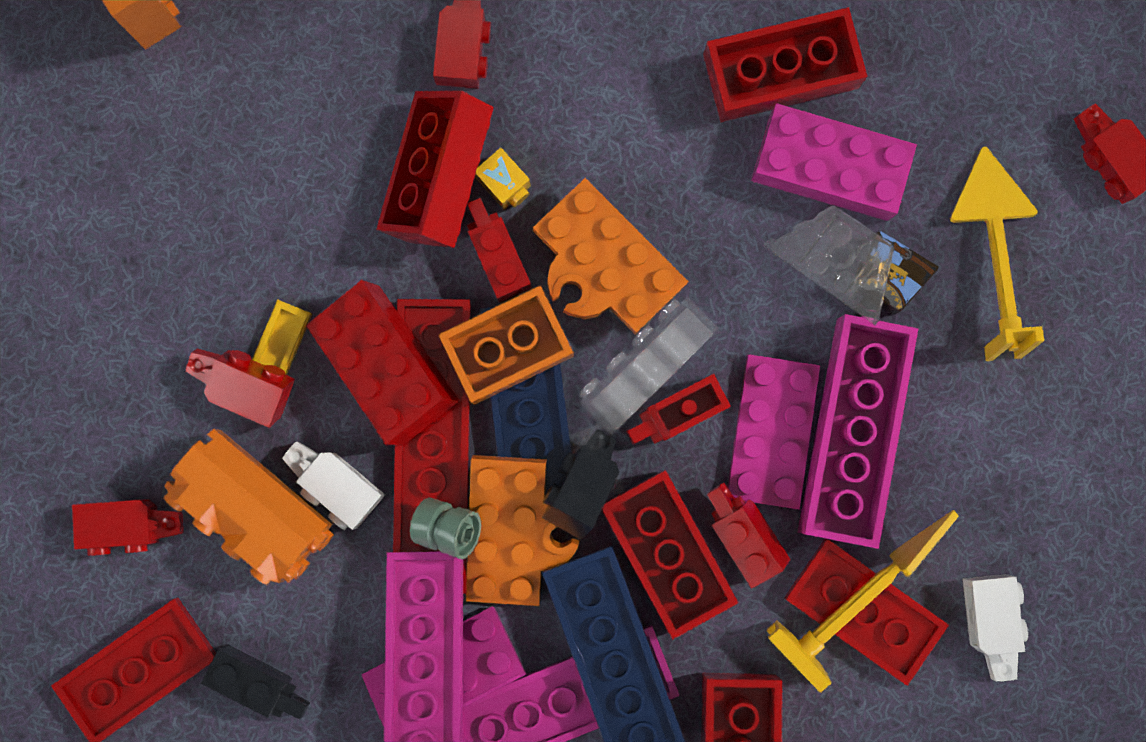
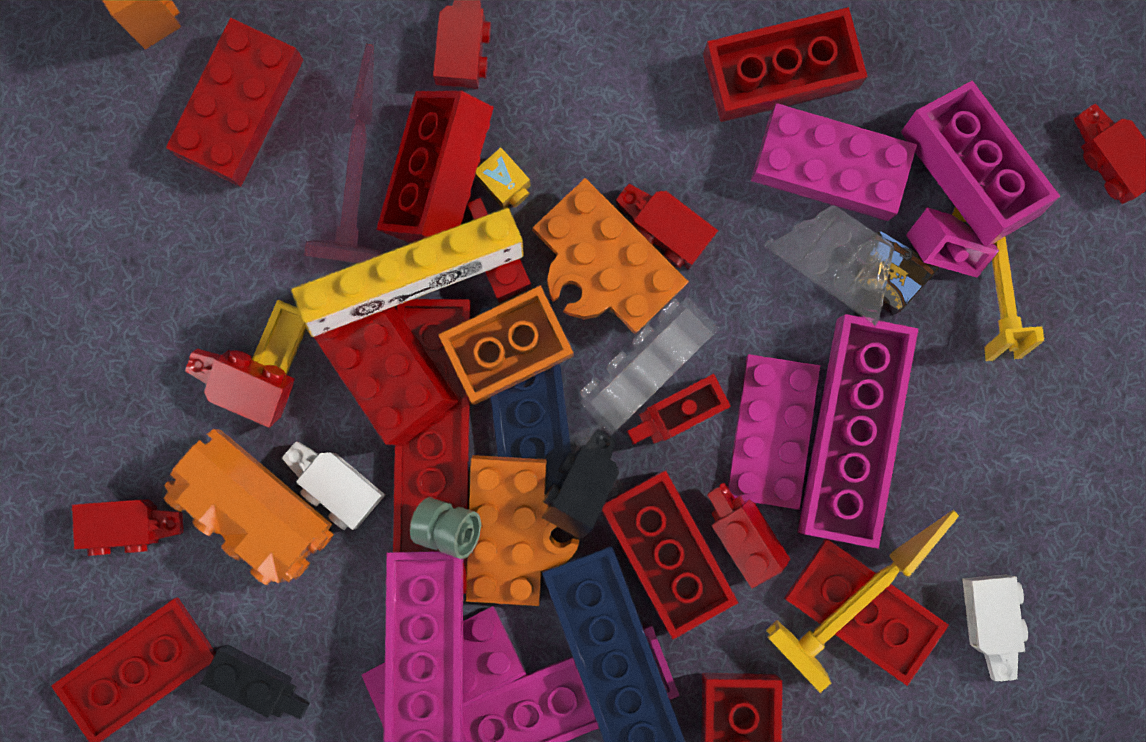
(235, 102): none -> red brick
(345, 245): none -> clear pink piece
(408, 272): none -> yellow brick
(667, 224): none -> red hinge
(949, 243): none -> dark pink slope
(979, 163): none -> dark pink brick

